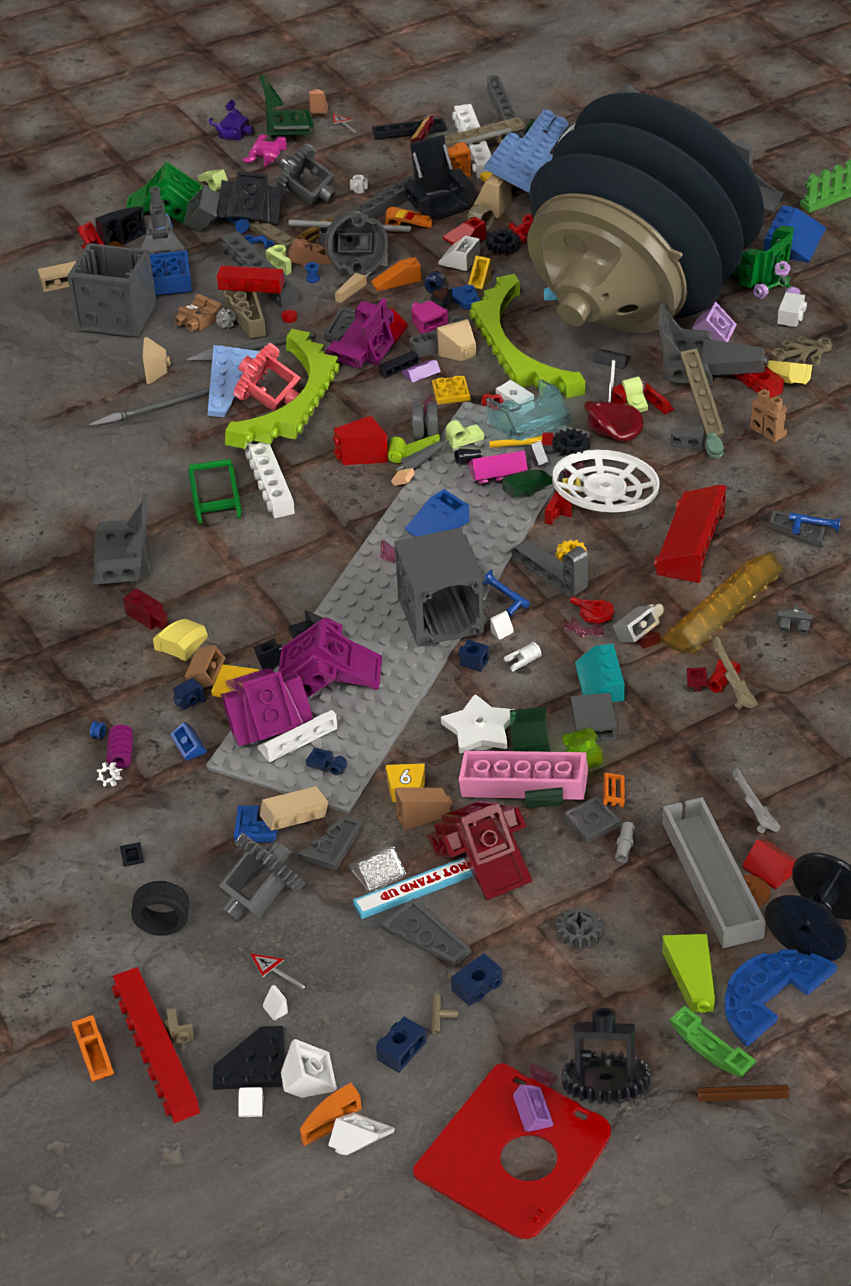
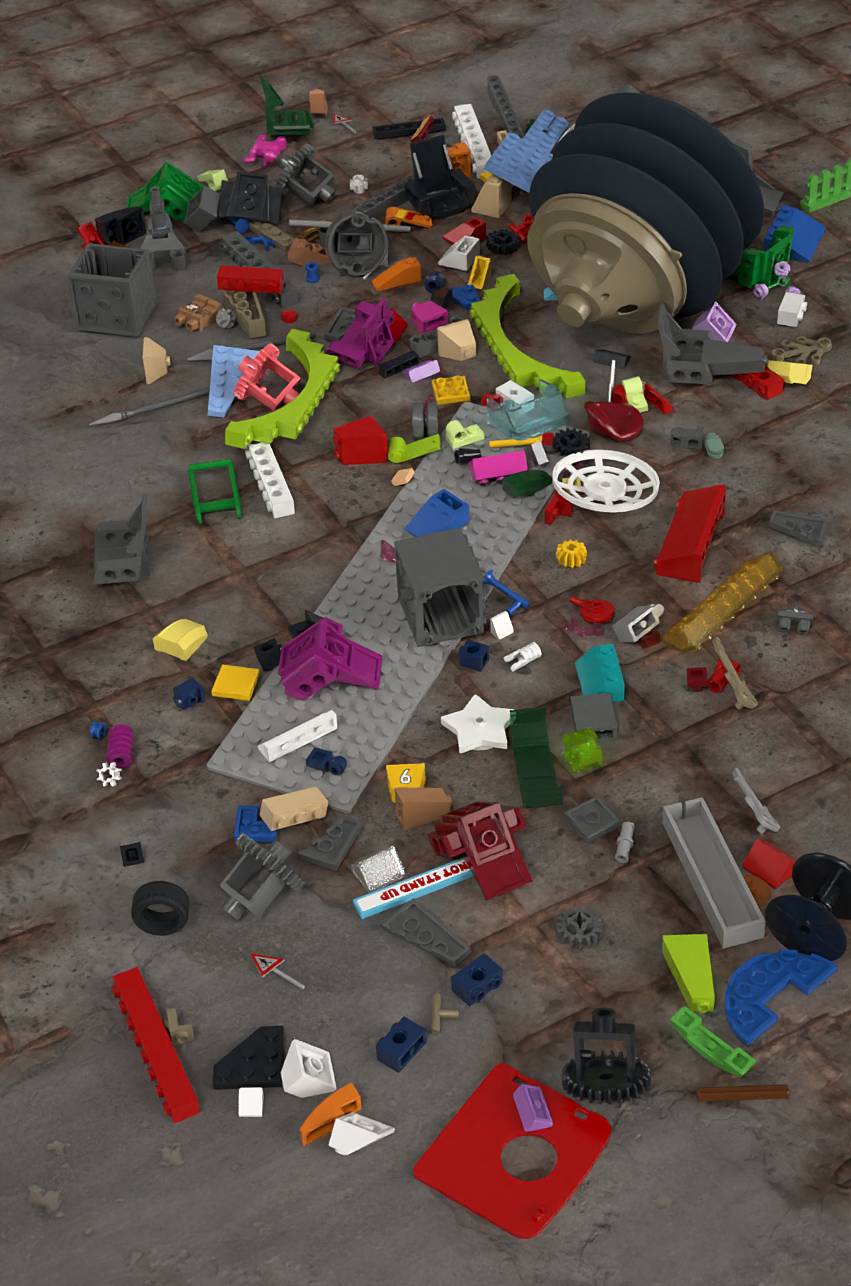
(55, 276): tan brick -> none
(92, 1048): orange slope -> none
(145, 609): dark red brick -> none
(171, 272): blue slope -> none
(188, 741): blue slope -> none
(205, 665): medium nougat brick -> none
(234, 125): dark purple torso -> none
(265, 705): magenta piece -> none
(275, 1003): white slope -> none
(278, 258): yellowish green plate -> none
(354, 284): tan piece -> none
(417, 458): dark grey bar -> none
(483, 213): dark tan helmet -> none
(485, 132): dark tan plate -> none
(514, 772): bright pink brick -> none
(542, 1075): clear pink slope -> none
(566, 576): dark grey beam -> none
(613, 799): orange tile -> none
(701, 392): dark tan plate -> none
(770, 415): medium nougat hips -> none
(800, 518): blue piece -> none

